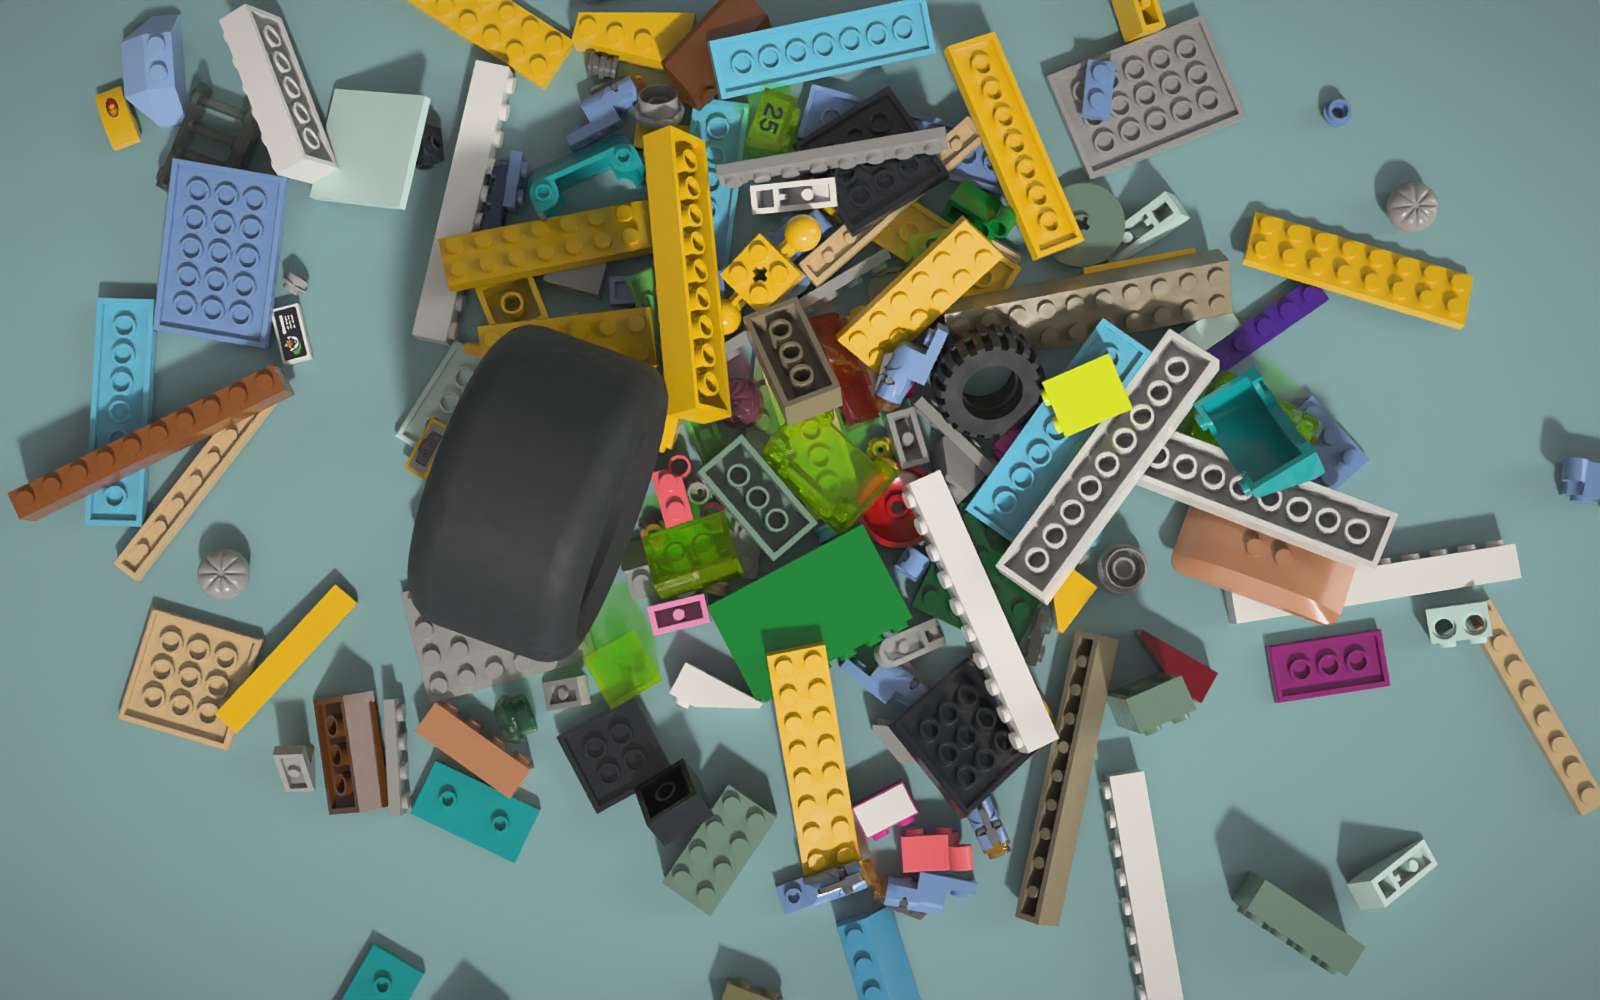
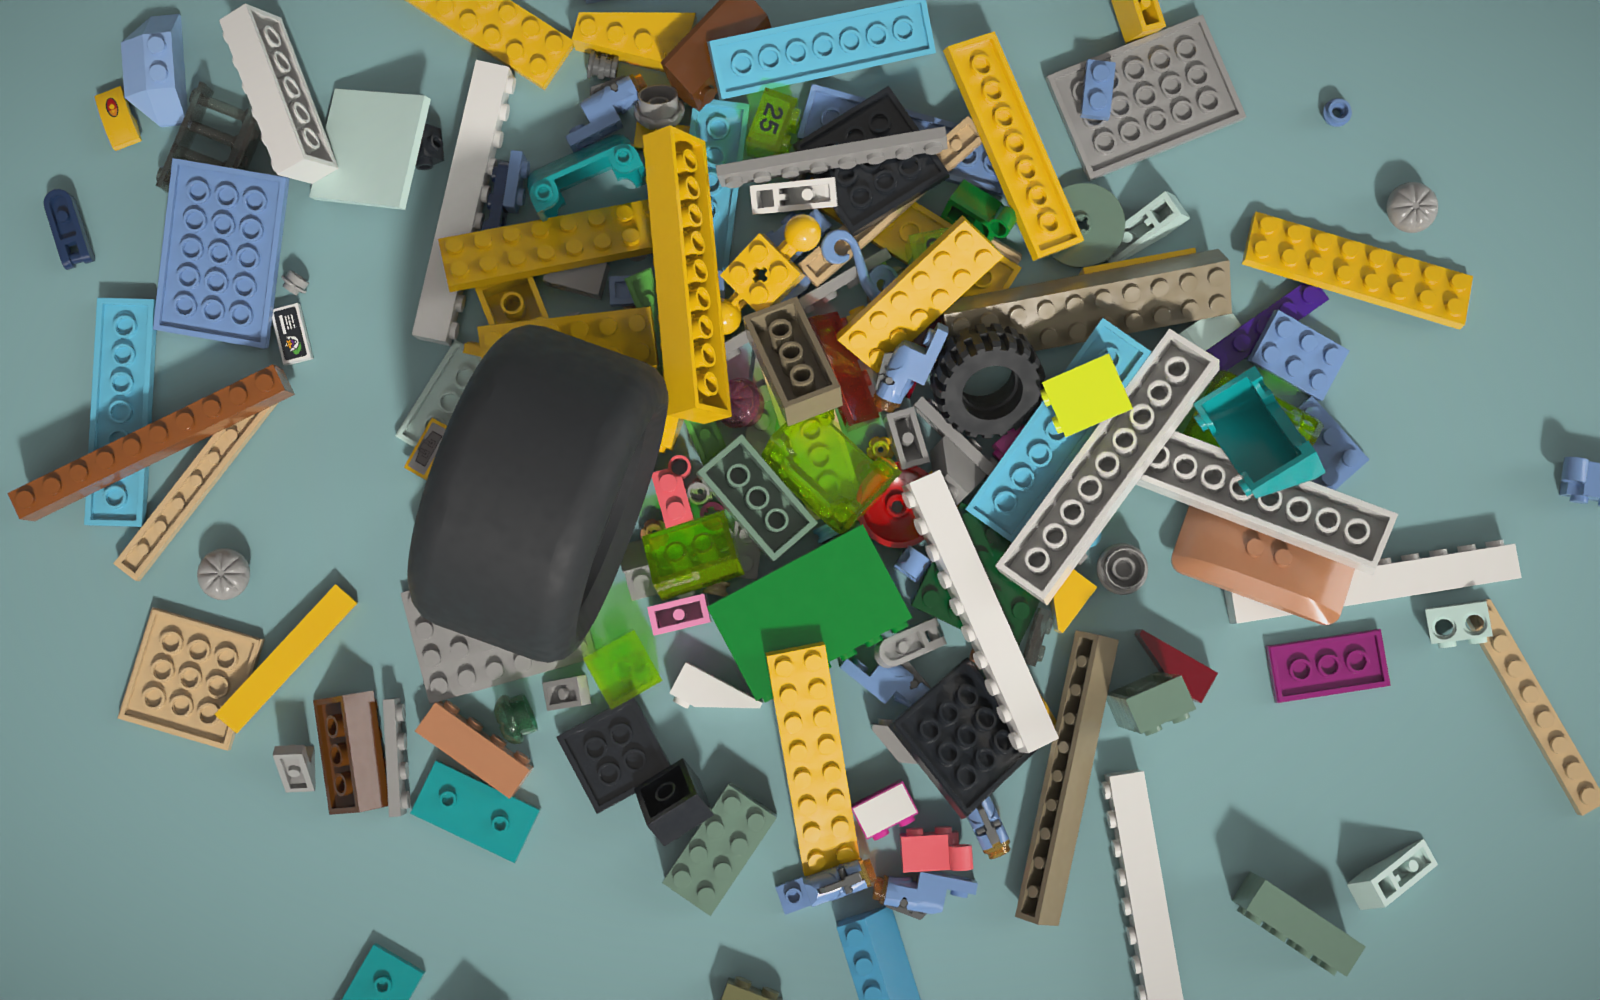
(67, 228): none -> dark blue plate
(867, 279): none -> medium blue plant
(1298, 355): none -> medium blue plate

